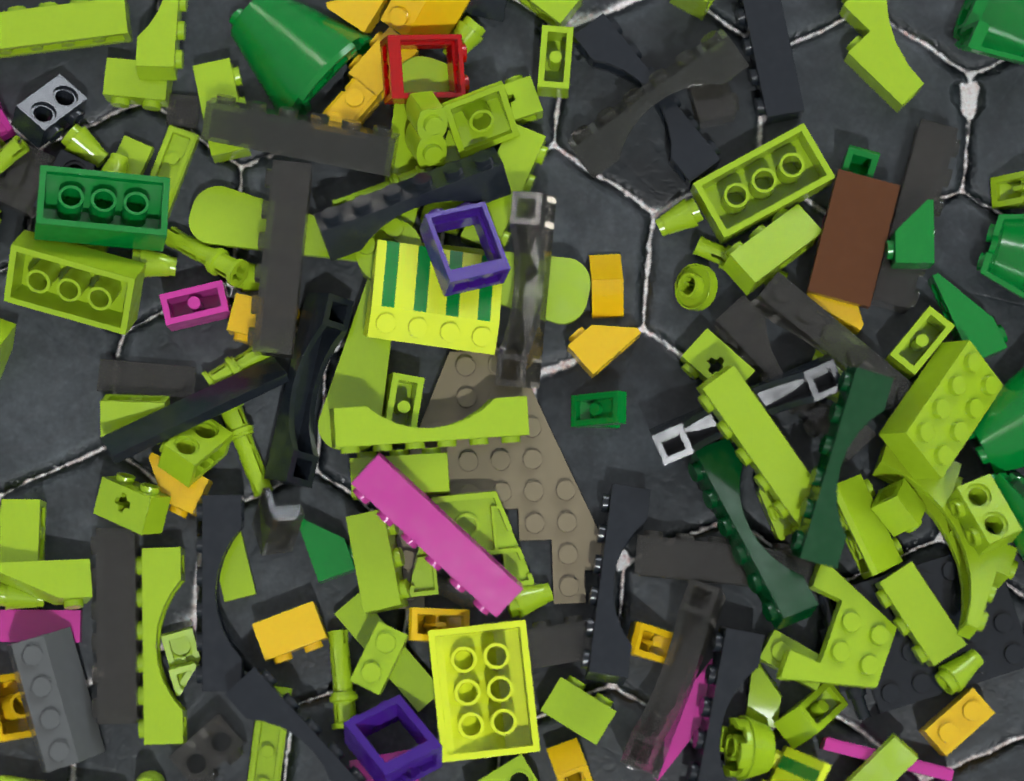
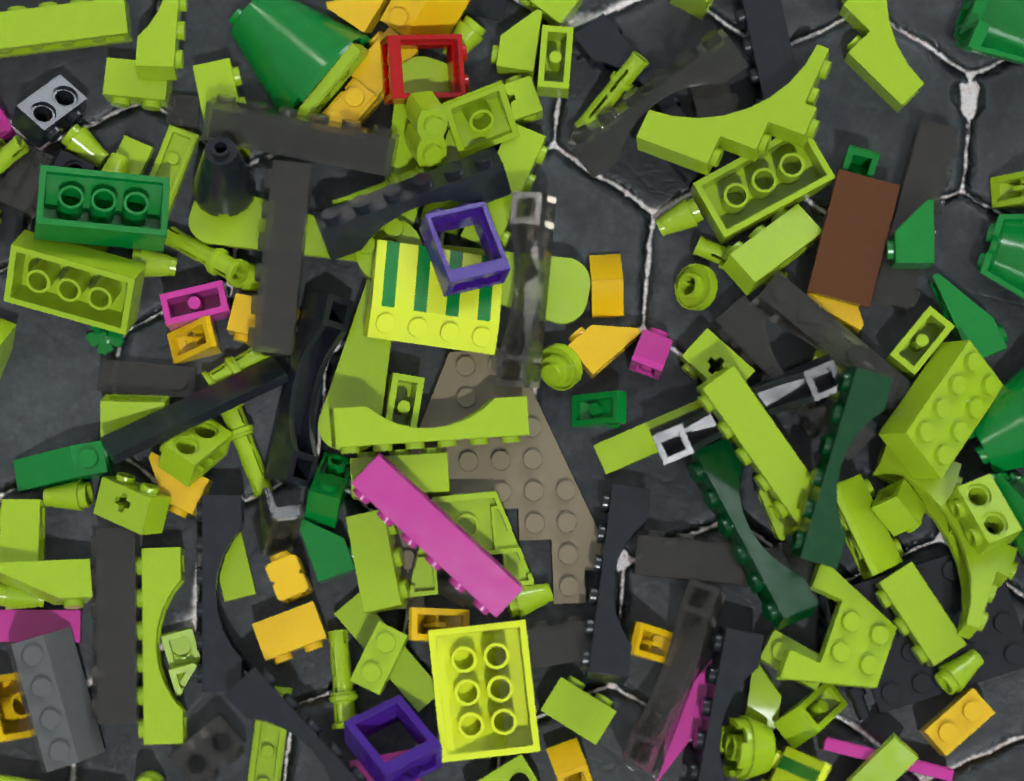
(62, 466): none -> green slope
(71, 495): none -> lime cone
(104, 340): none -> green plant
(194, 341): none -> yellow slope
(223, 179): none -> black cone
(288, 577): none -> yellow brick
(328, 490): none -> green slope
(334, 80): none -> lime tile
(518, 47): none -> lime slope
(560, 367): none -> lime plate
(616, 87): none -> lime pin
(634, 443): none -> lime tile
(651, 353): none -> dark pink slope
(701, 141): none -> lime arch

